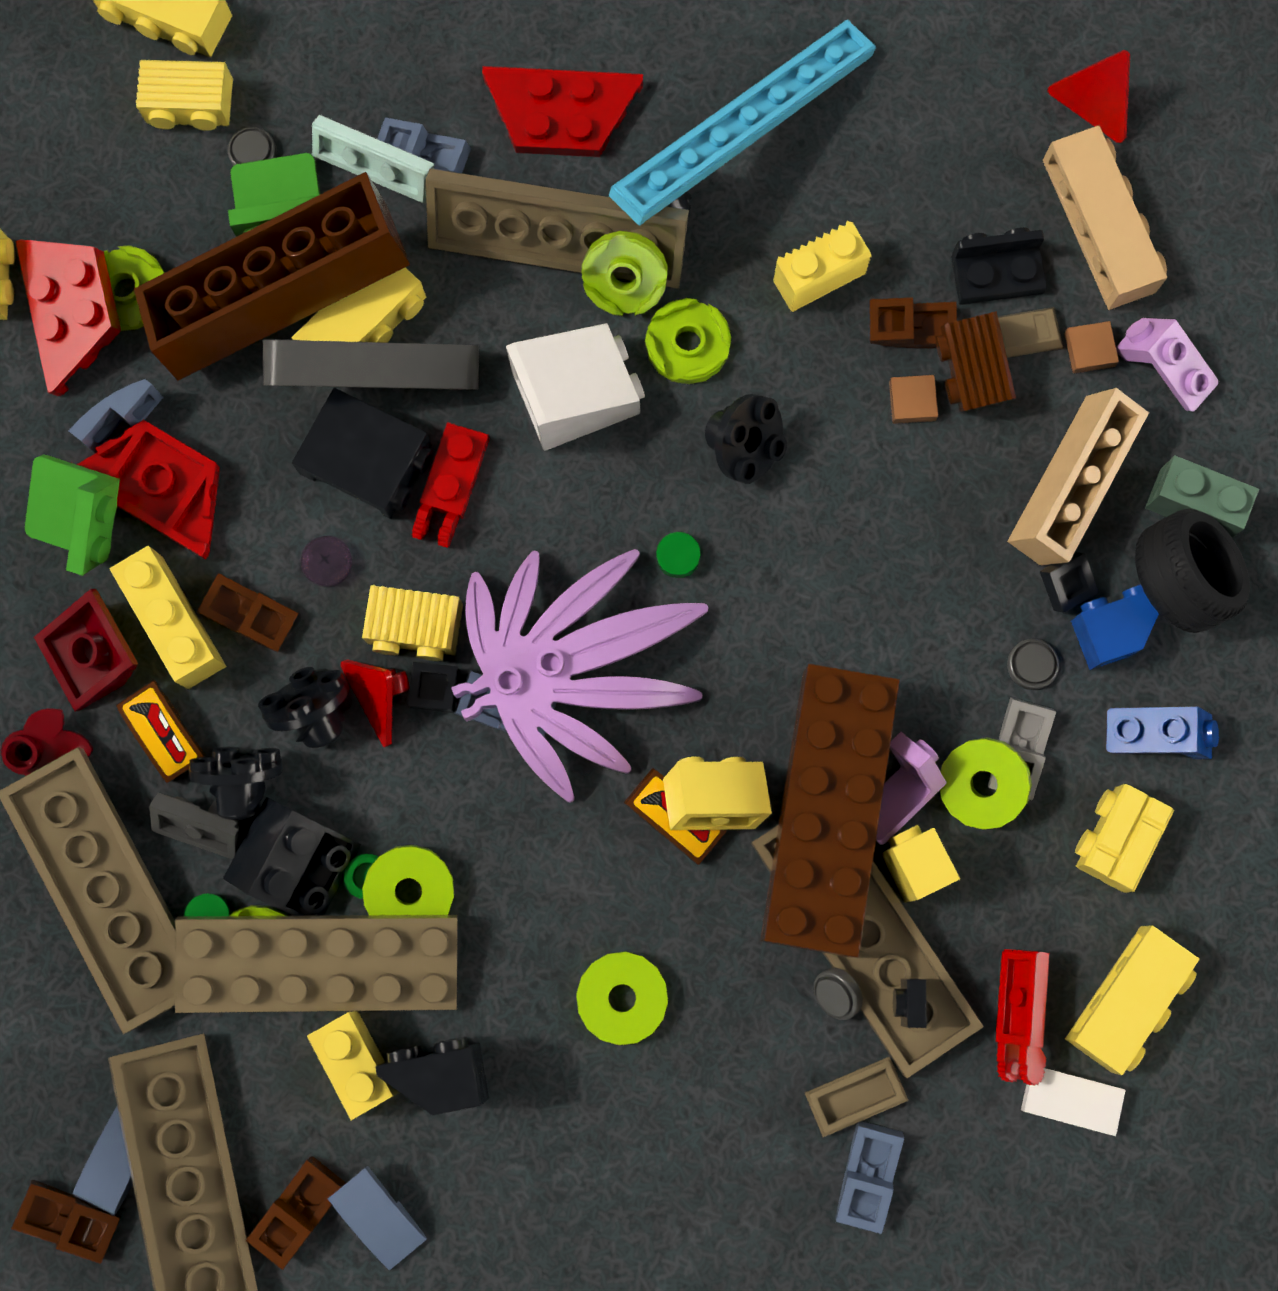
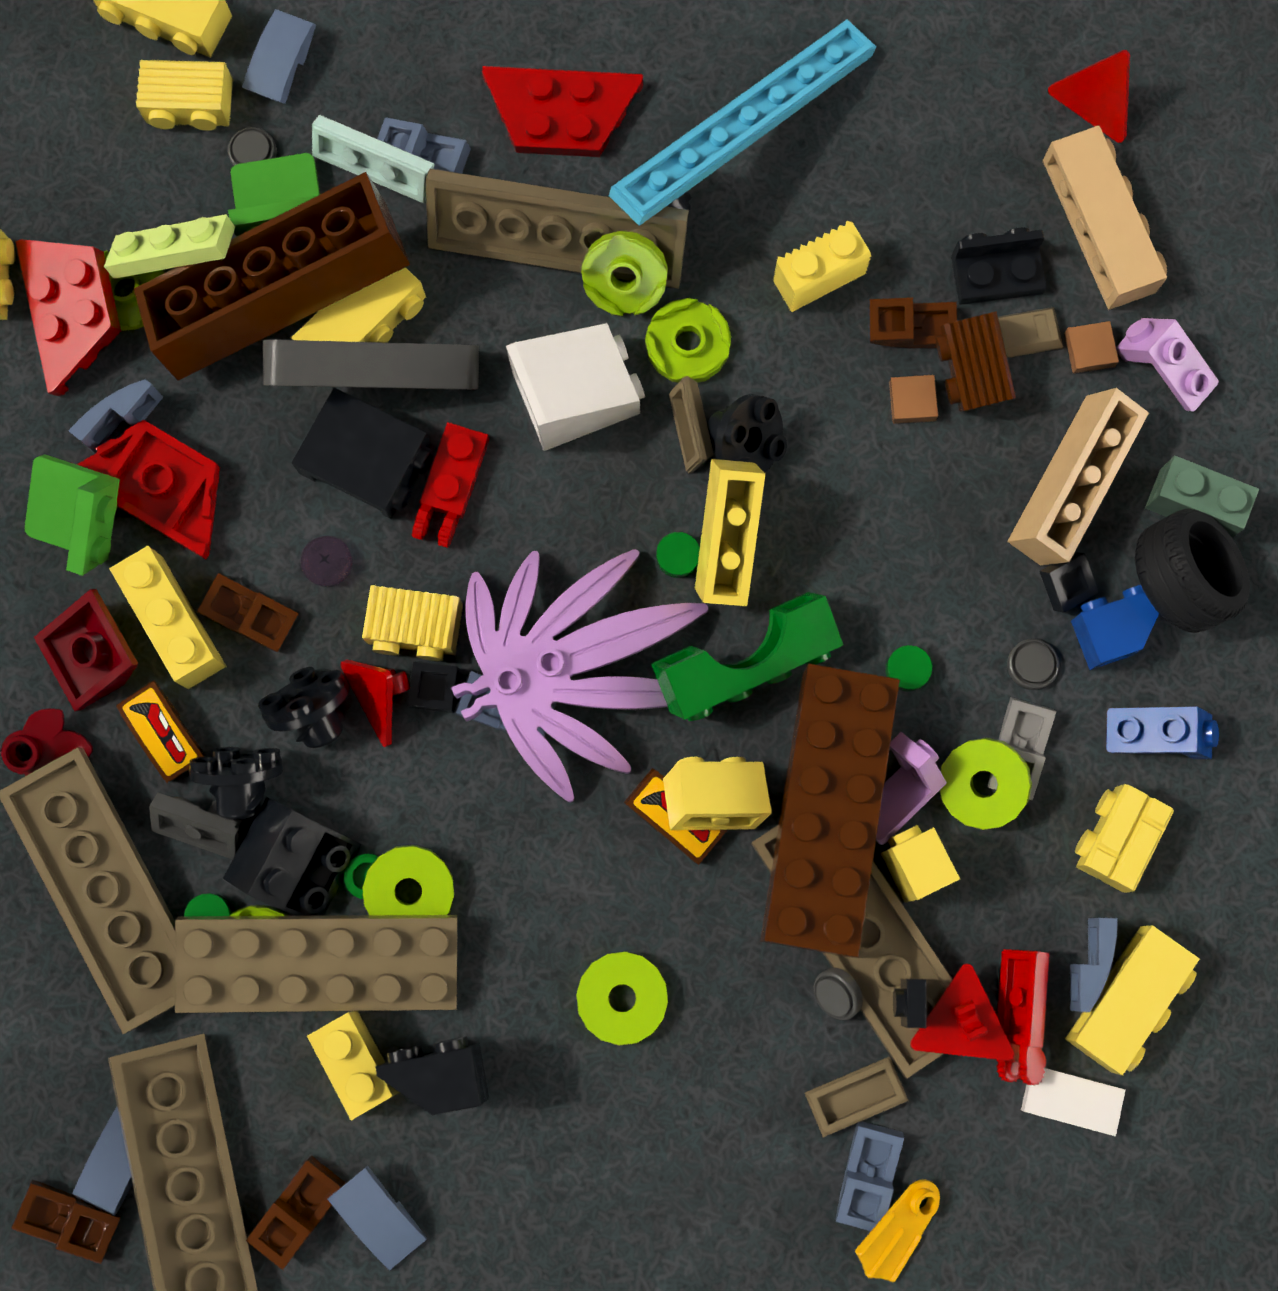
(170, 246): none -> yellowish green plate
(277, 55): none -> sand blue slope
(691, 424): none -> dark tan tile
(729, 532): none -> light yellow brick
(796, 635): none -> green arch
(898, 1232): none -> yellow piece
(910, 666): none -> green tile
(964, 1022): none -> red piece
(1089, 979): none -> sand blue slope

